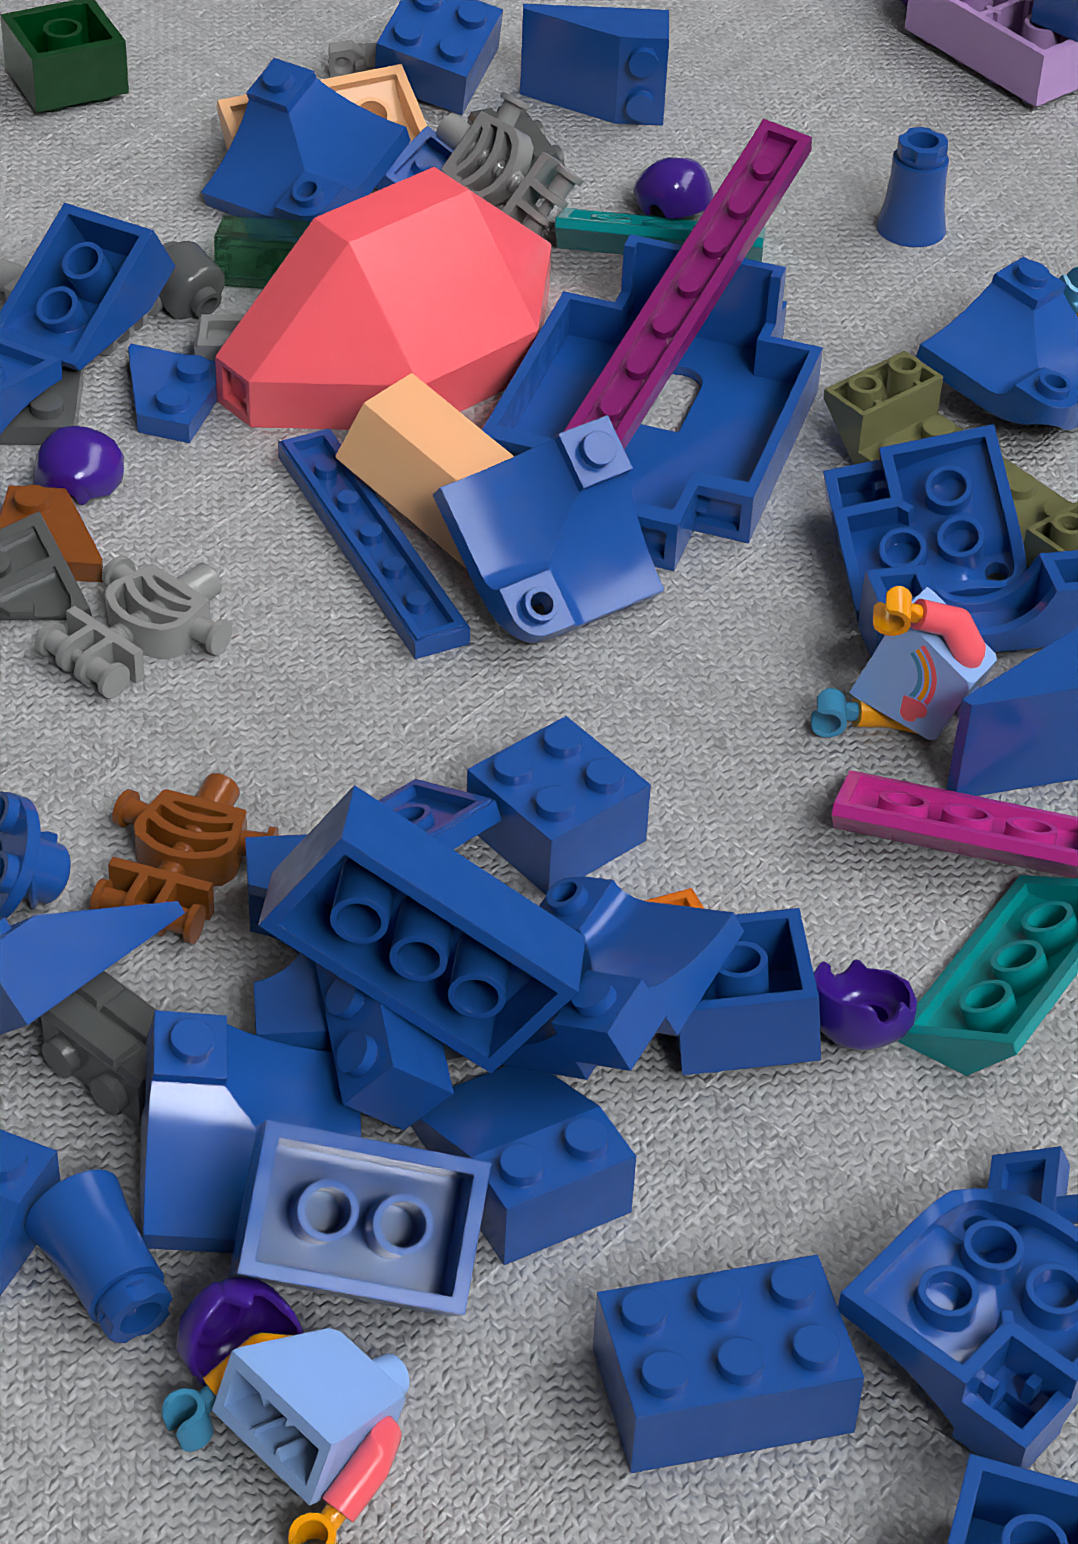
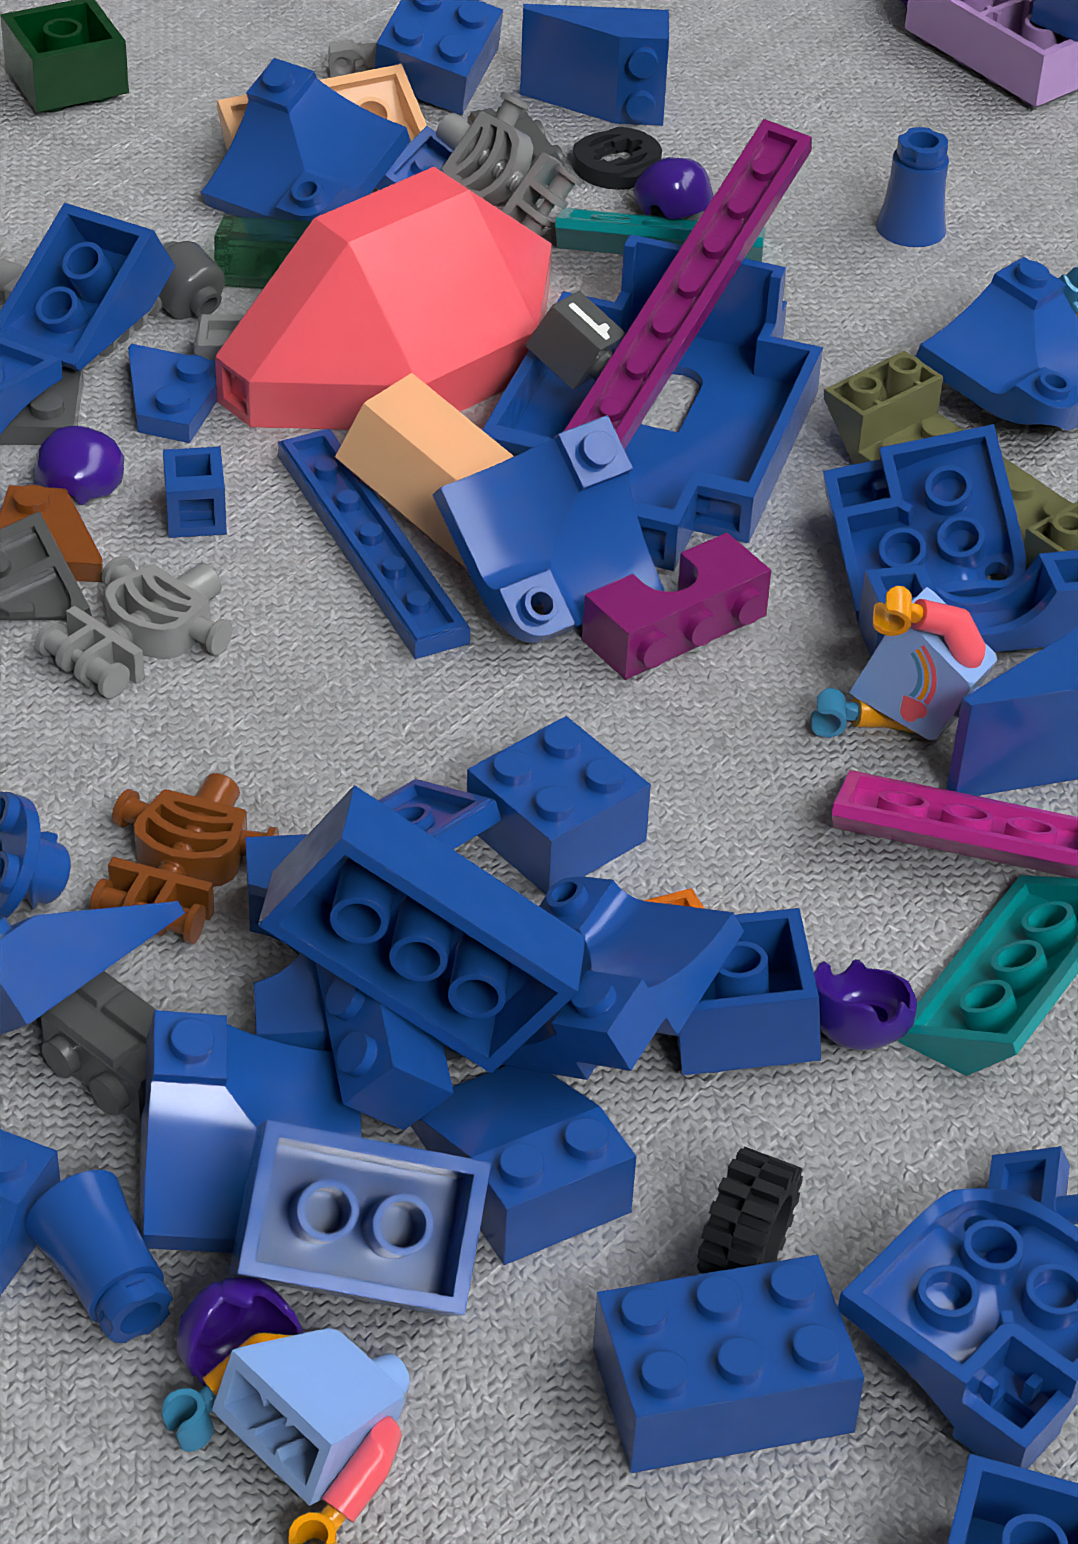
(194, 492): none -> blue brick
(575, 339): none -> dark grey brick
(620, 172): none -> black piece
(643, 627): none -> magenta arch
(750, 1212): none -> black tyre

